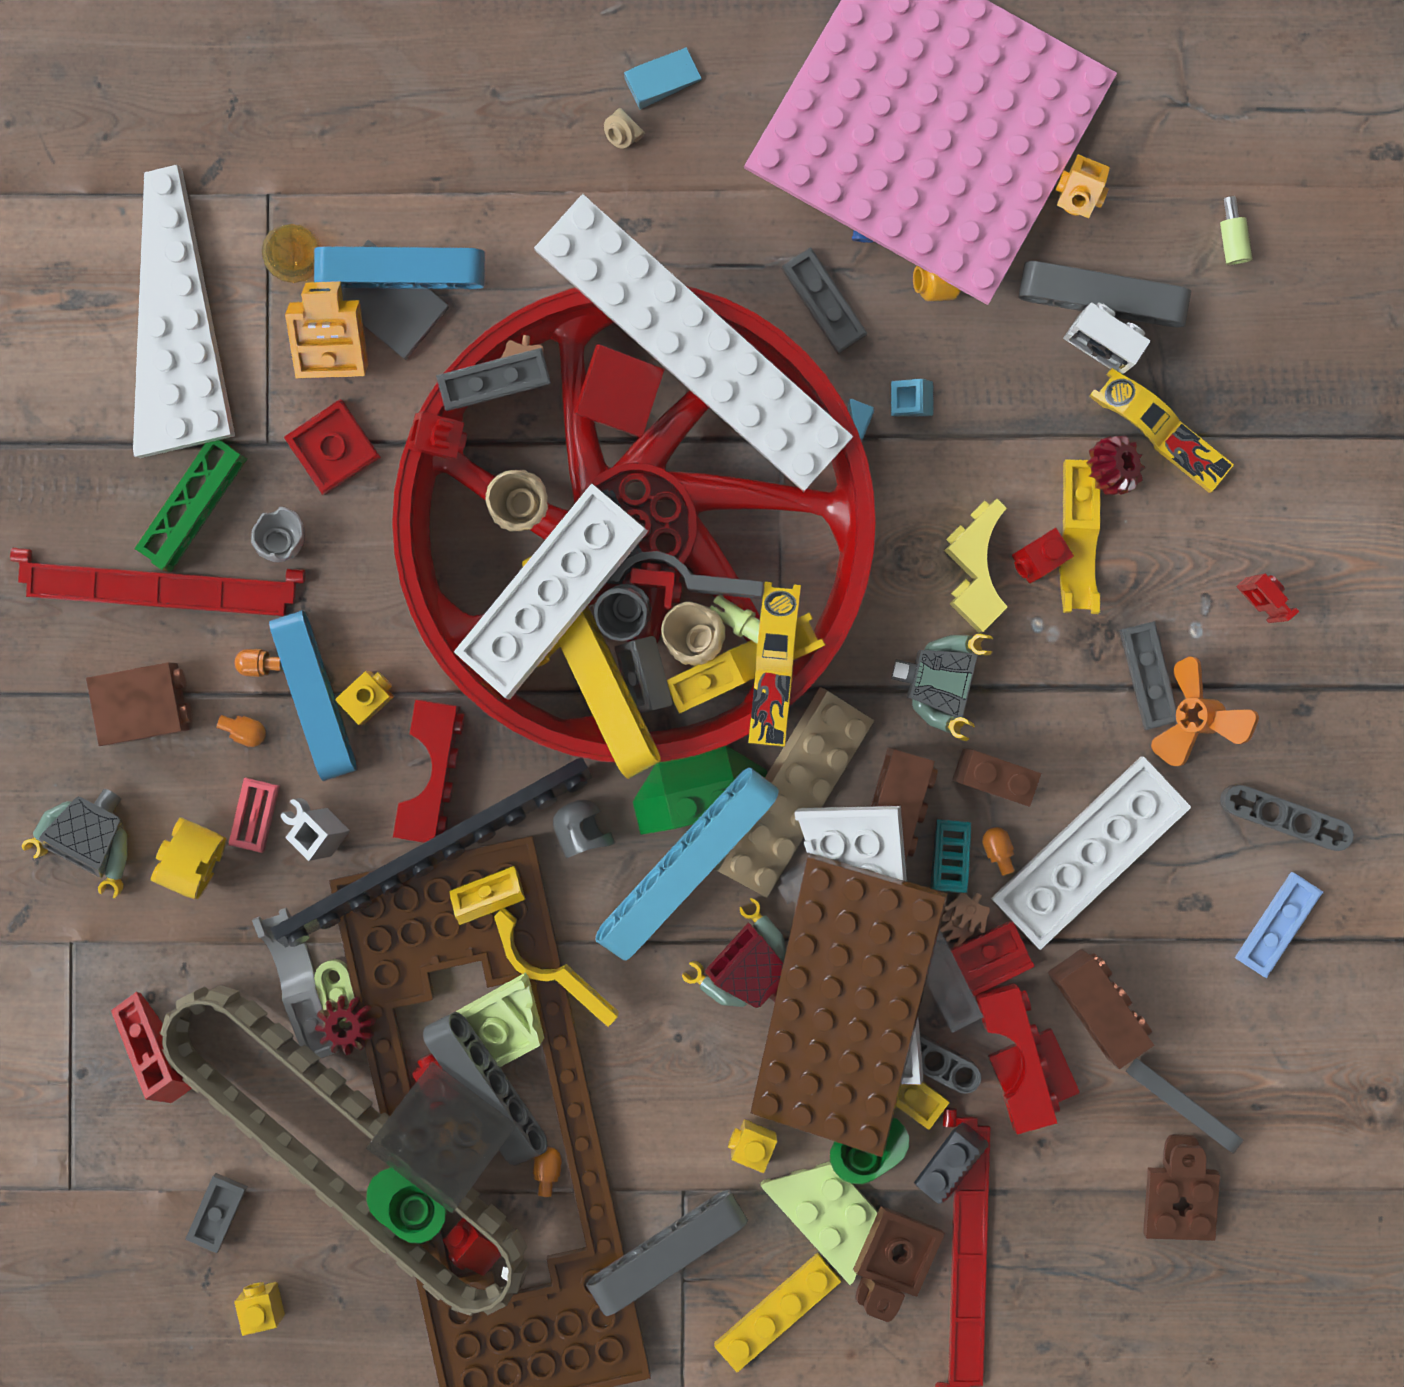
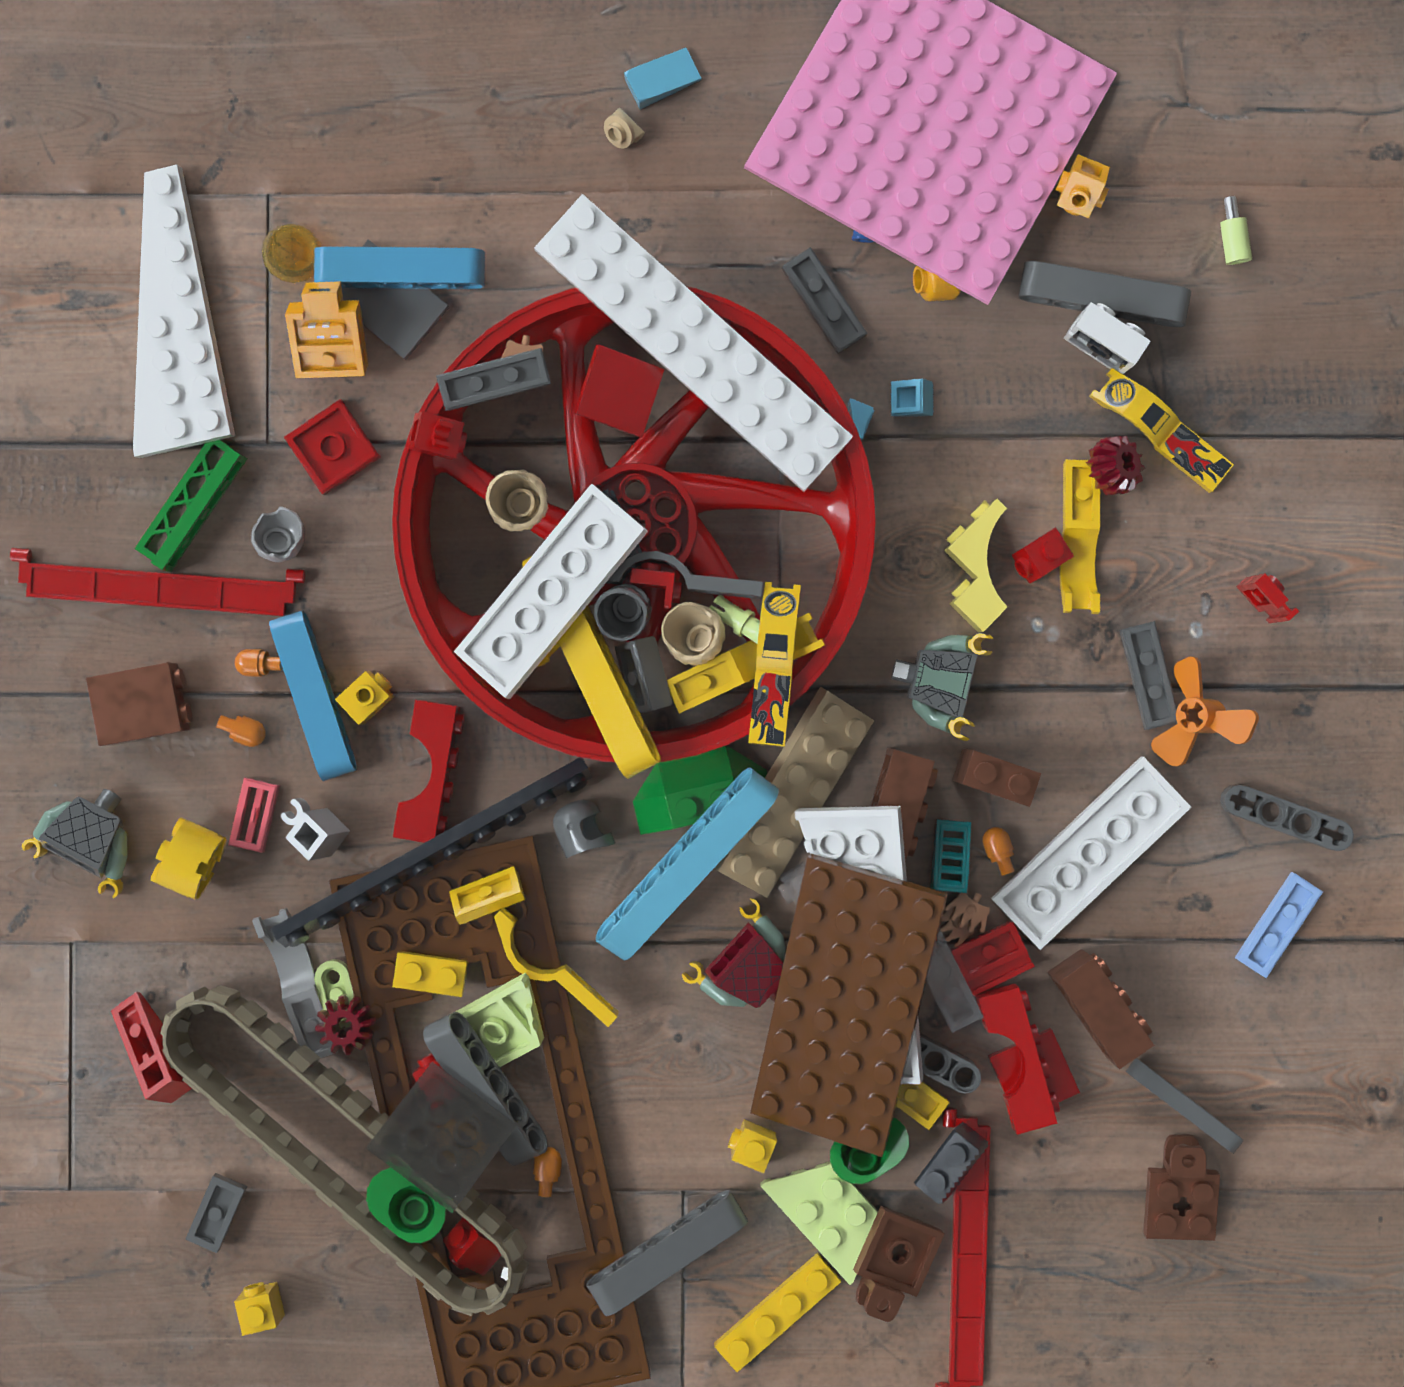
(430, 974): none -> yellow plate

